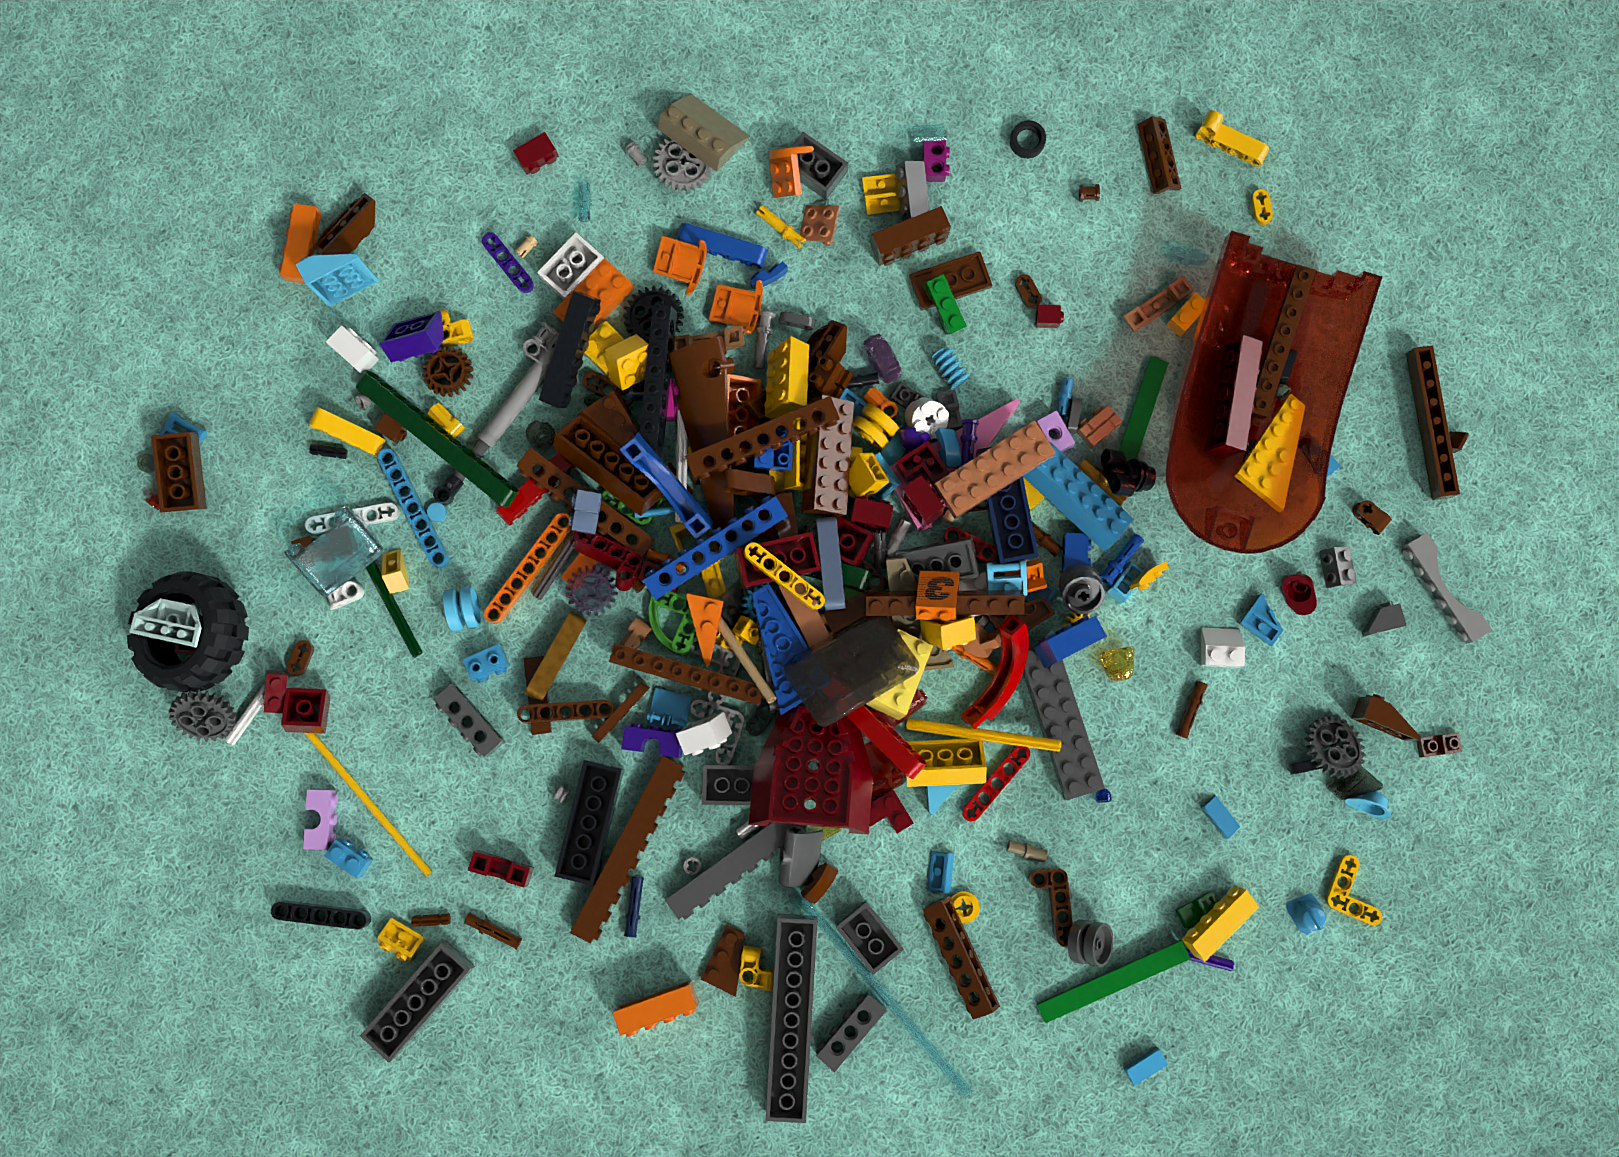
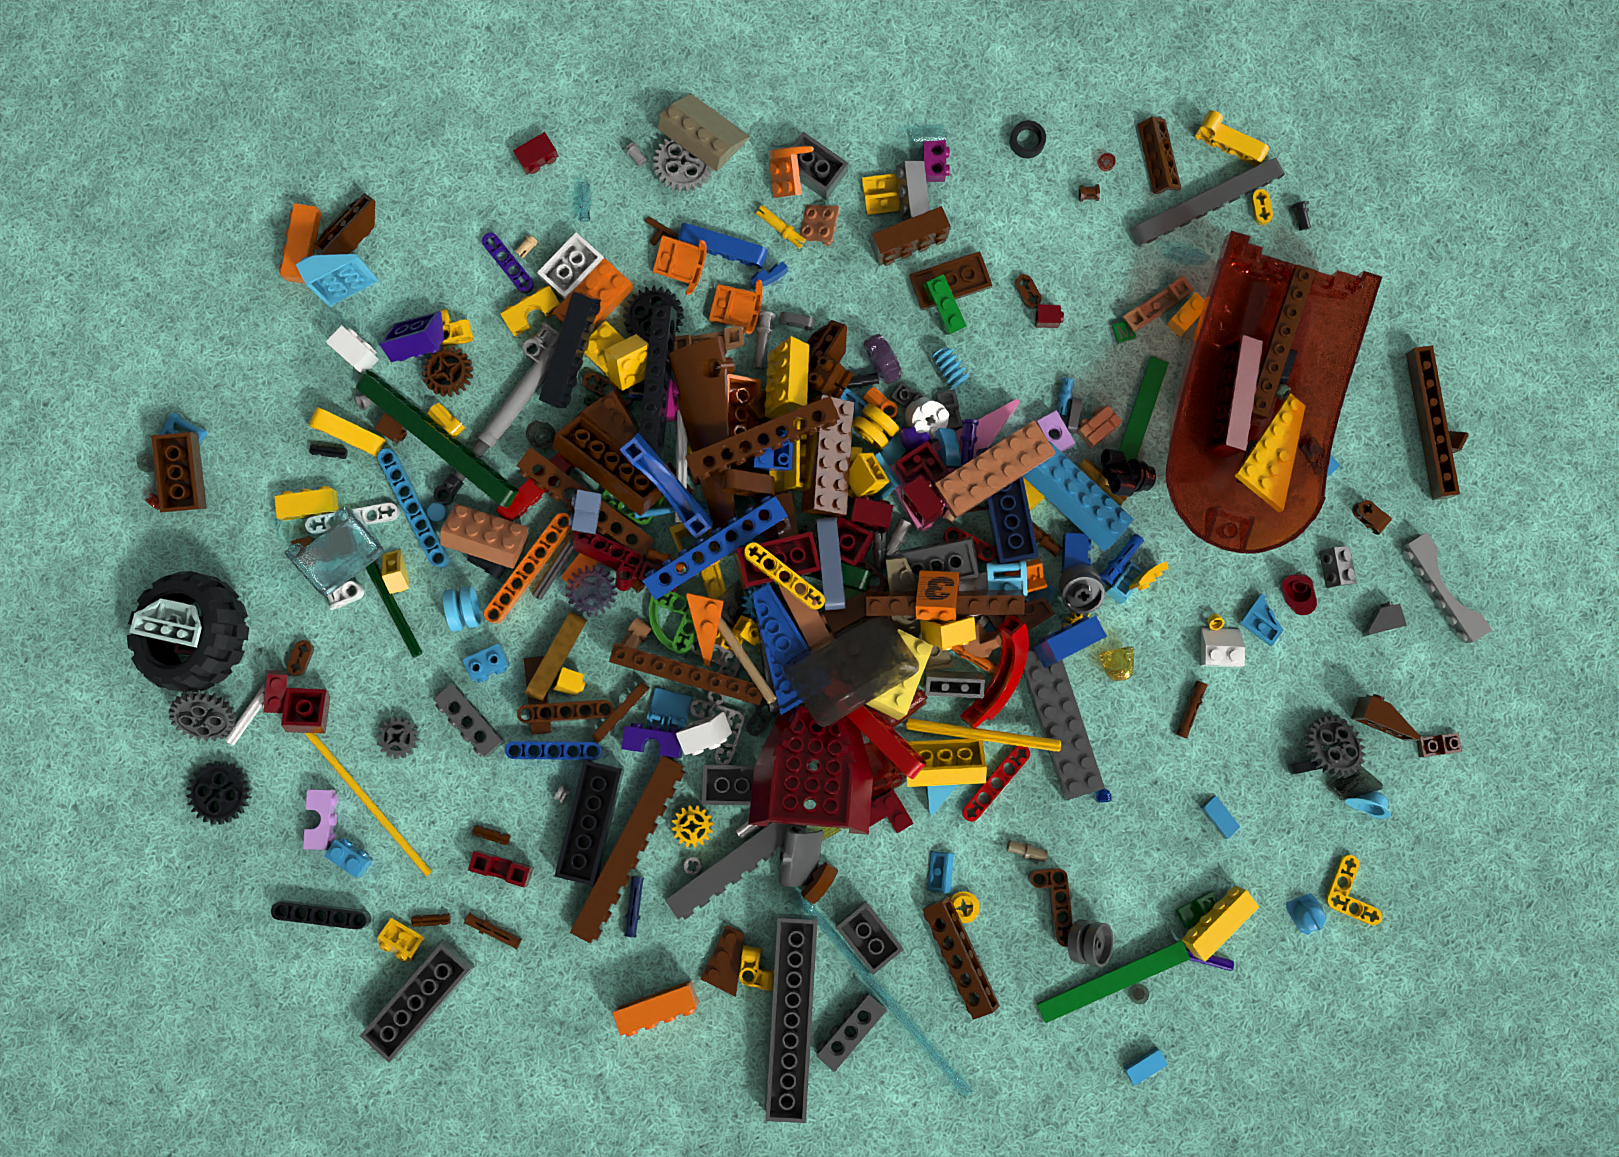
(227, 807): none -> black gear
(306, 503): none -> yellow brick
(404, 732): none -> dark grey gear
(484, 536): none -> nougat brick
(491, 568): none -> black piece
(491, 835): none -> reddish brown axle
(516, 315): none -> yellow arch
(544, 750): none -> blue beam
(569, 682): none -> yellow brick
(661, 229): none -> reddish brown piece
(692, 817): none -> yellow gear
(953, 684): none -> dark grey brick
(1105, 156): none -> clear red bush
(1123, 332): none -> green tile
(1138, 993): none -> clear smoke tile
(1209, 200): none -> dark grey beam
(1215, 621): none -> yellow hinge
(1302, 214): none -> black pin

